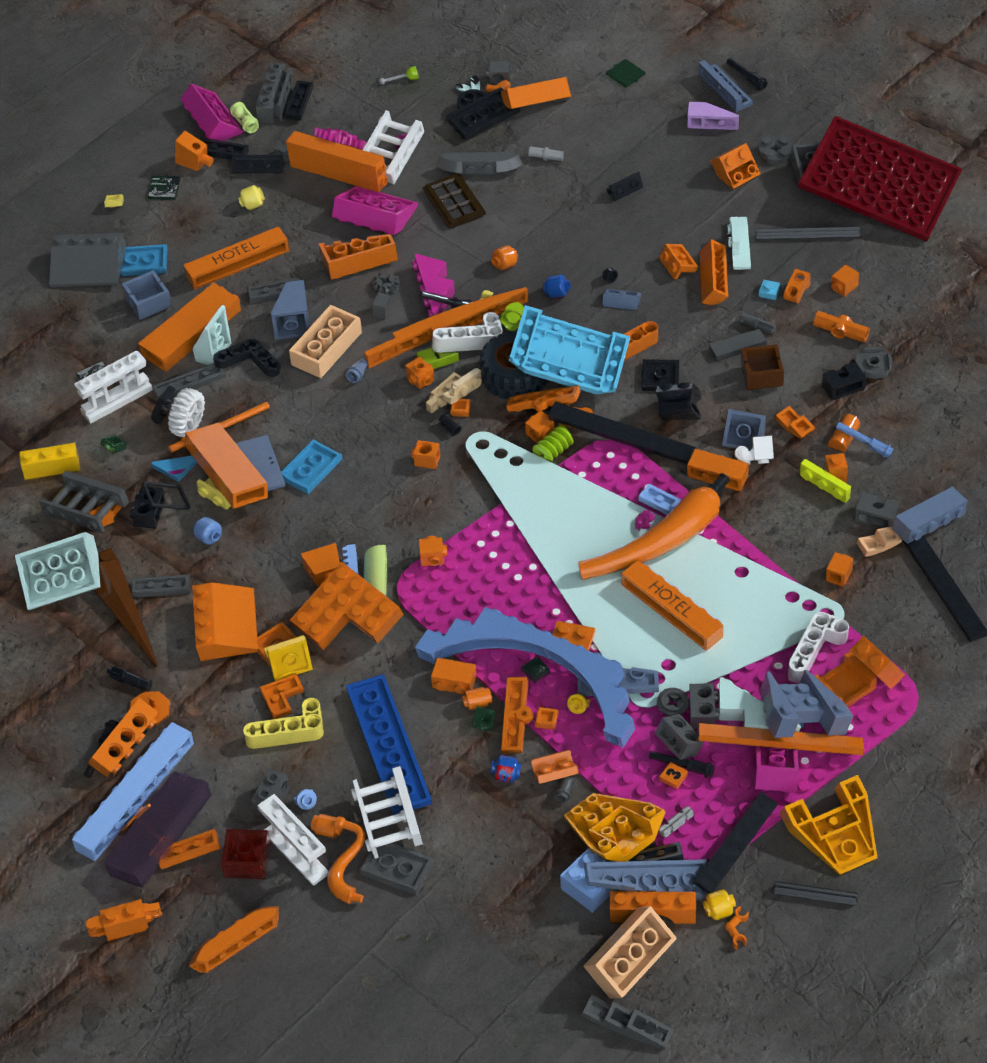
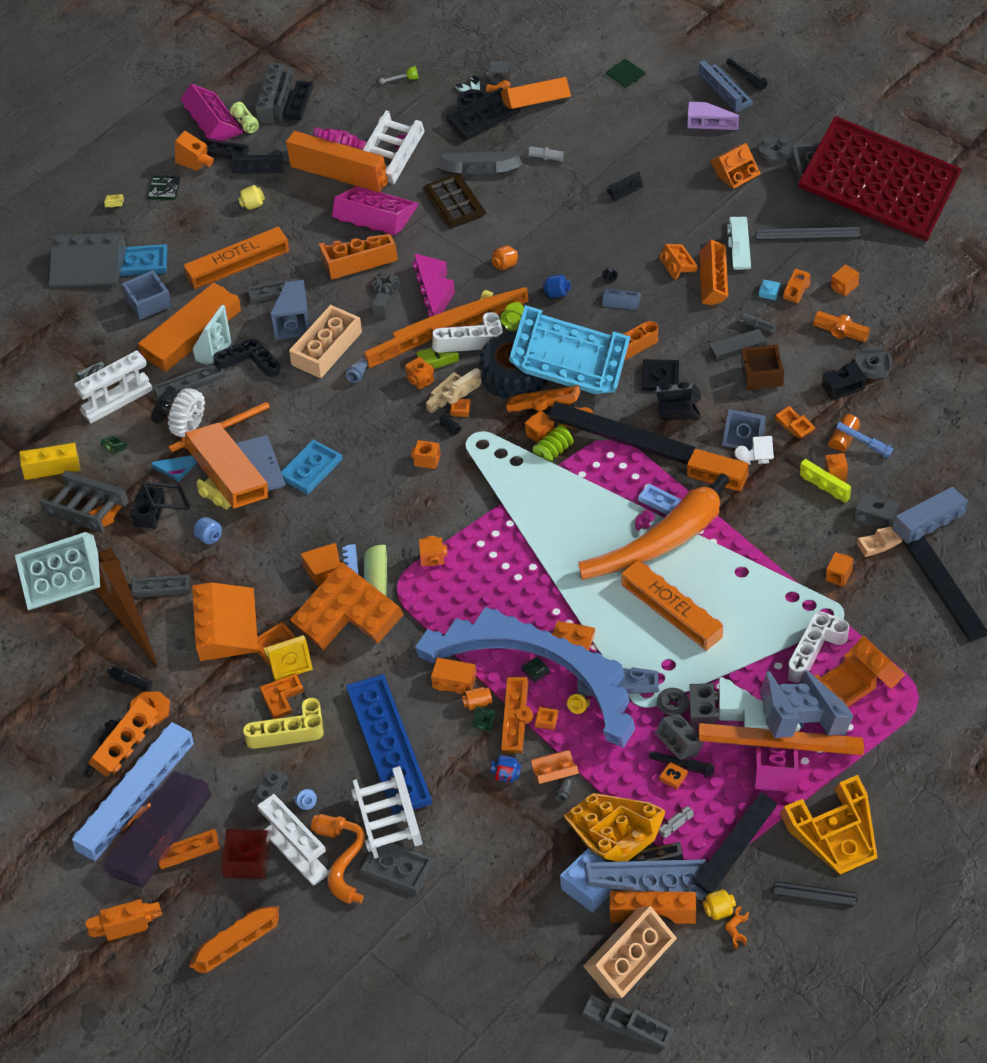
(454, 302): black pin -> none

